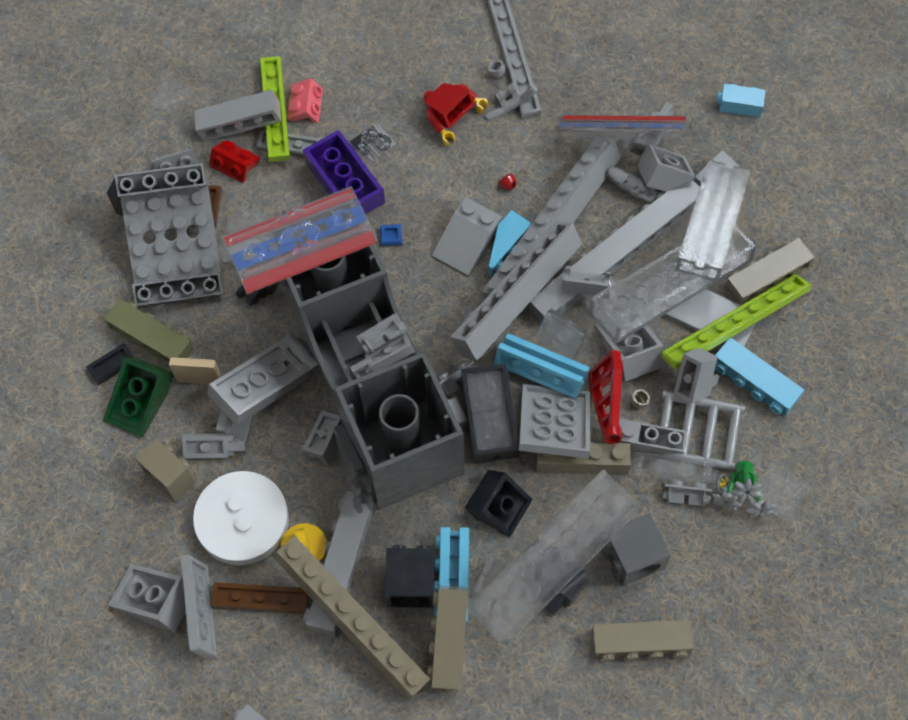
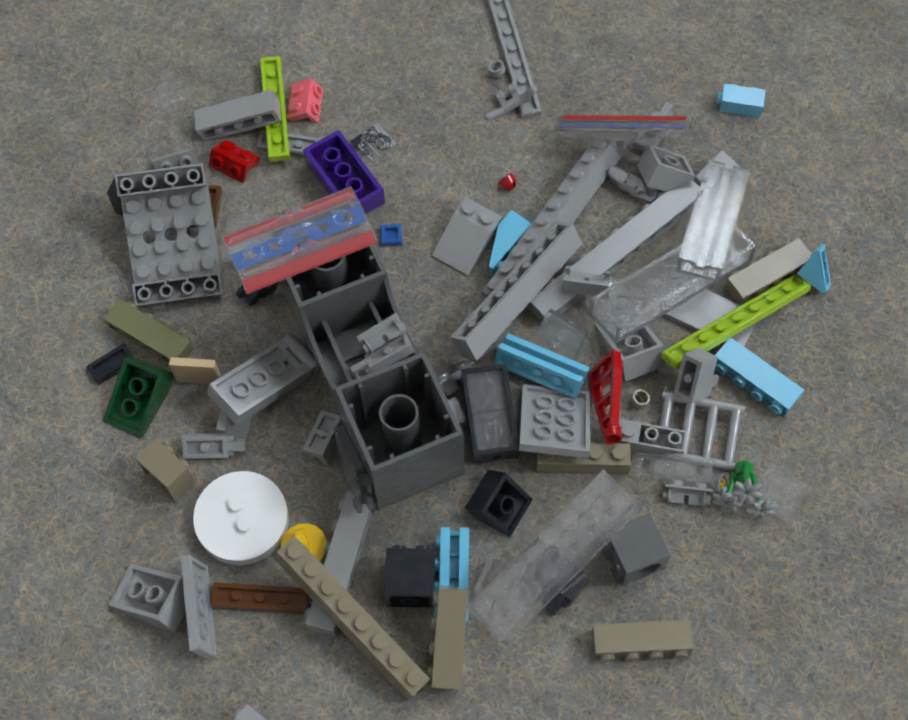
(448, 105): red torso -> none
(816, 270): none -> medium azure slope

